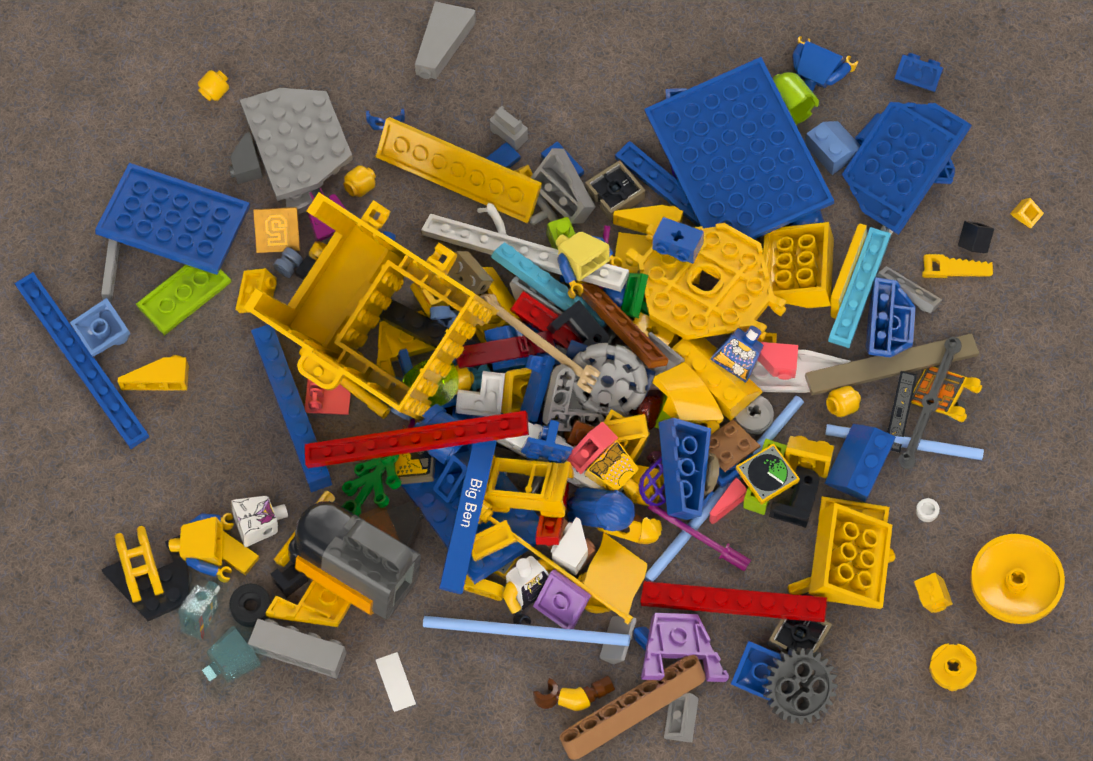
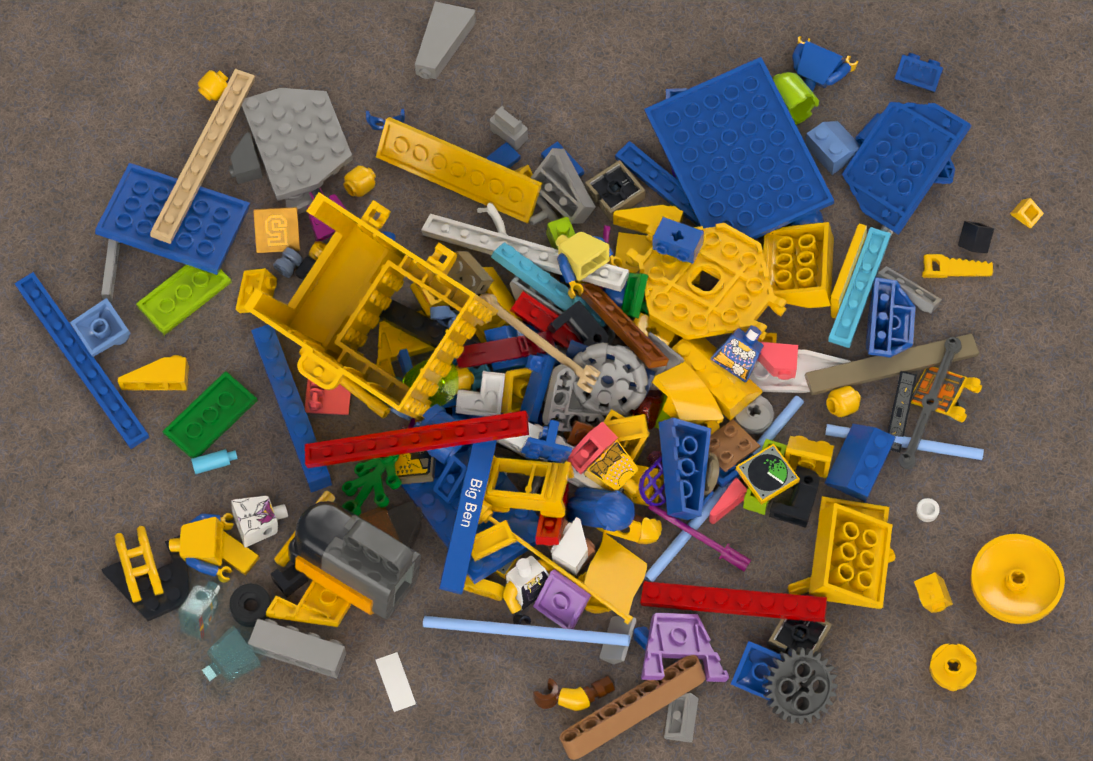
(202, 156): none -> tan plate
(210, 415): none -> green tile
(213, 461): none -> medium azure cylinder

